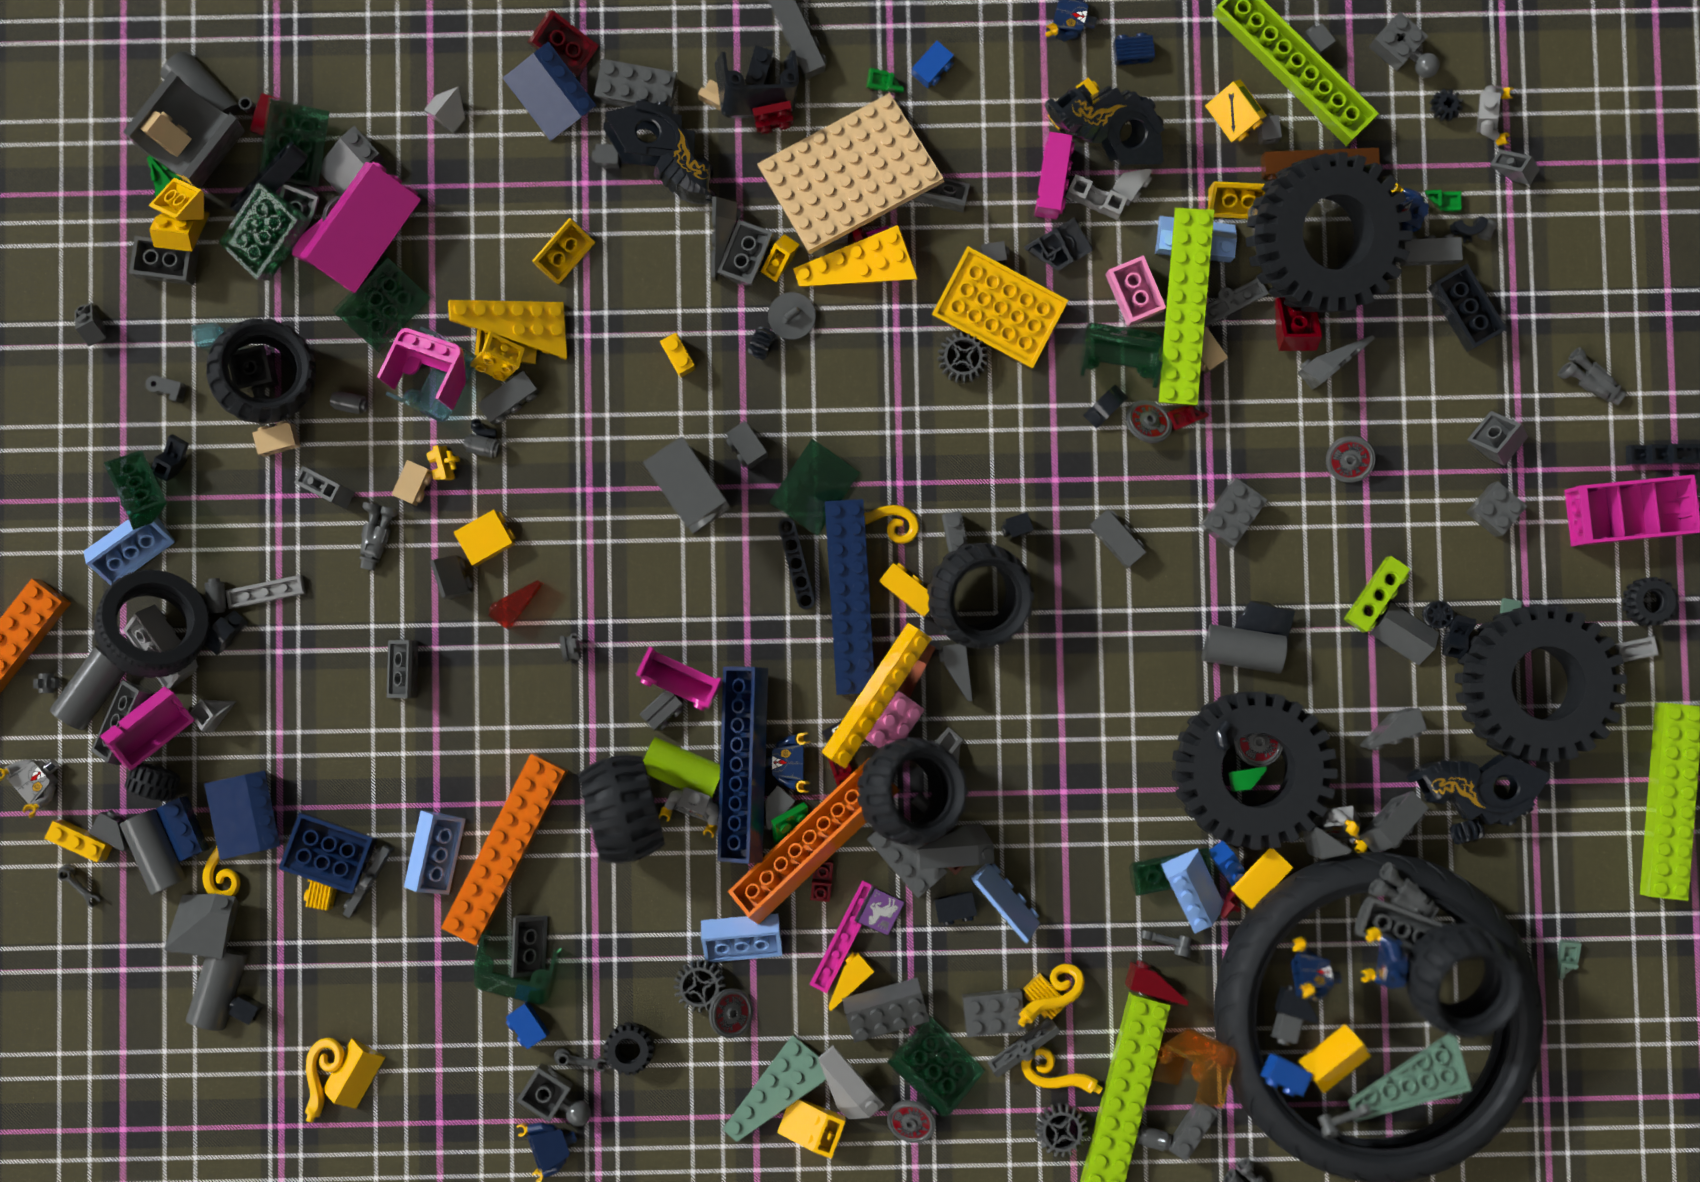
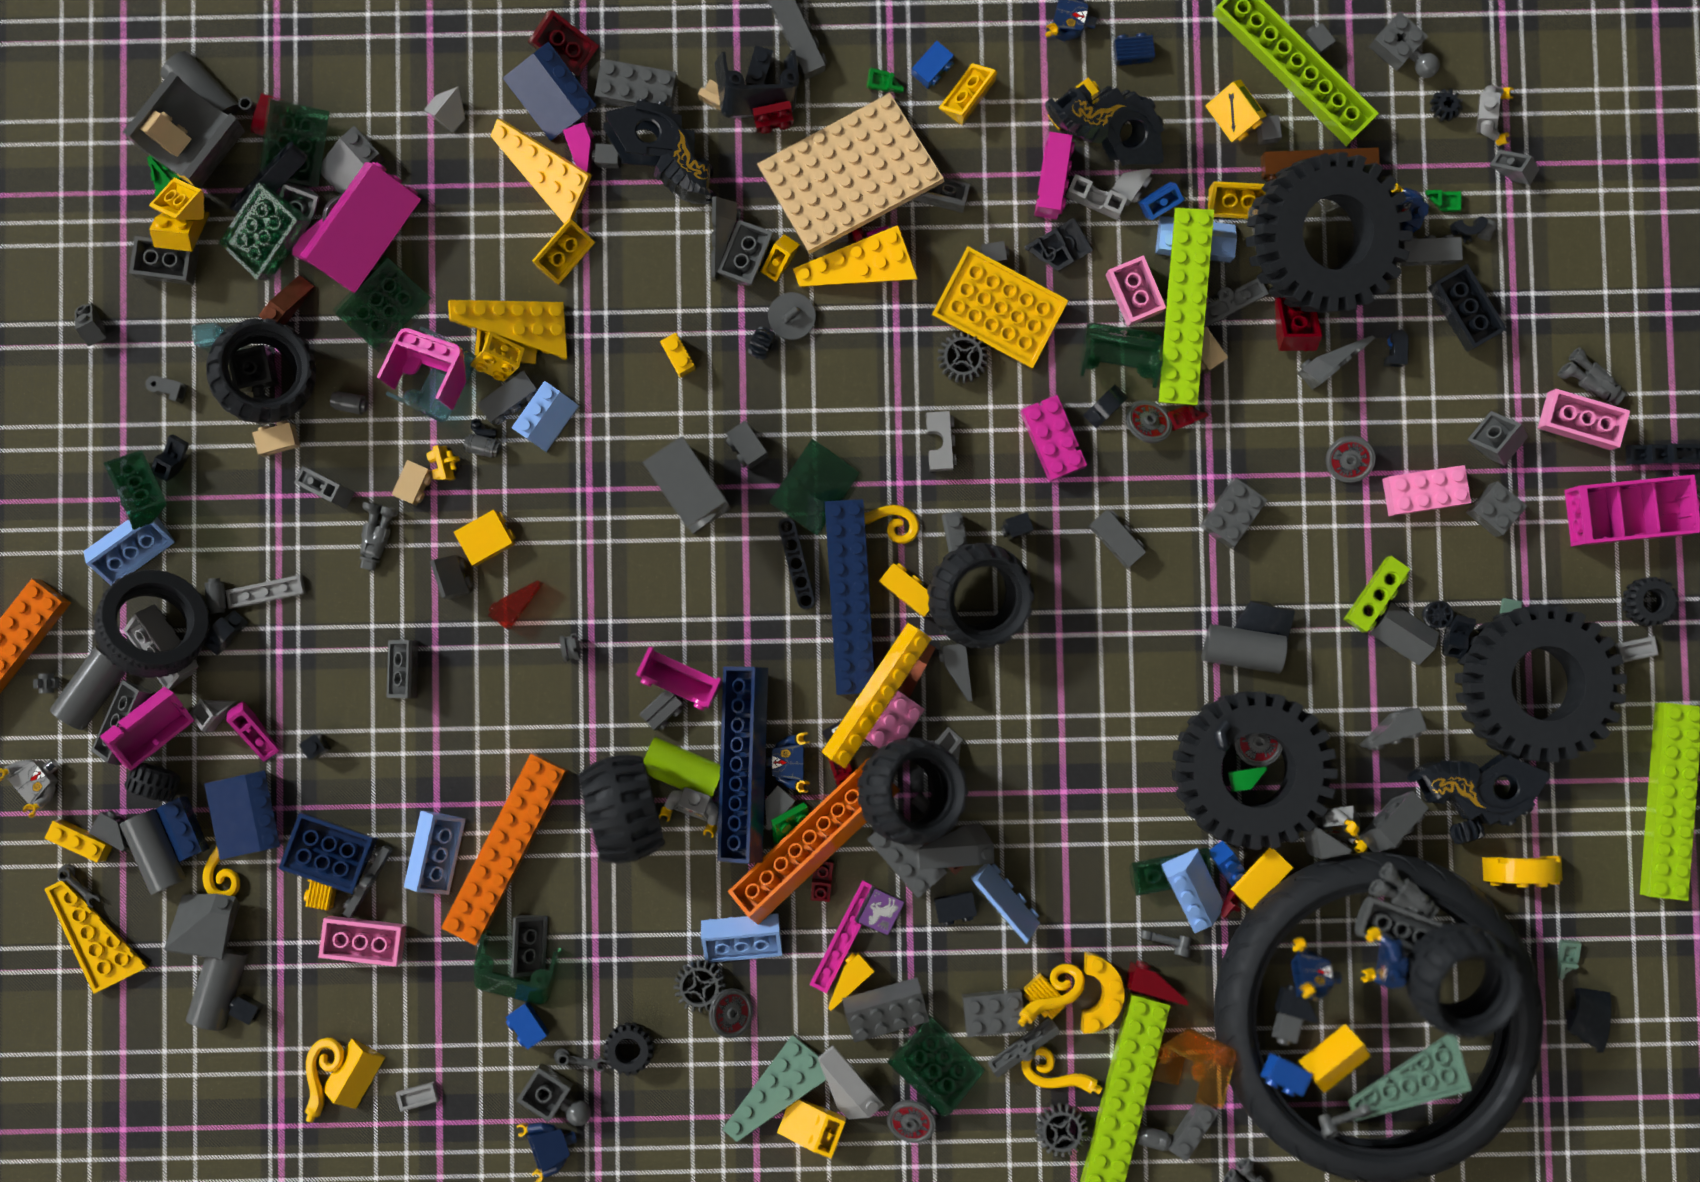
(98, 948): none -> yellow wing
(252, 731): none -> dark pink slope
(287, 301): none -> copper slope
(315, 746): none -> black brick
(362, 941): none -> bright pink brick
(417, 1096): none -> light grey tile
(545, 416): none -> light blue slope
(550, 174): none -> yellow wing
(580, 145): none -> dark pink slope
(940, 424): none -> light grey arch
(968, 92): none -> yellow slope
(1053, 438): none -> dark pink piece
(1111, 998): none -> yellow brick
(1161, 200): none -> blue brick
(1398, 349): none -> black leg
(1426, 490): none -> bright pink brick
(1523, 871): none -> yellow brick
(1583, 419): none -> bright pink brick
(1591, 1017): none -> black slope

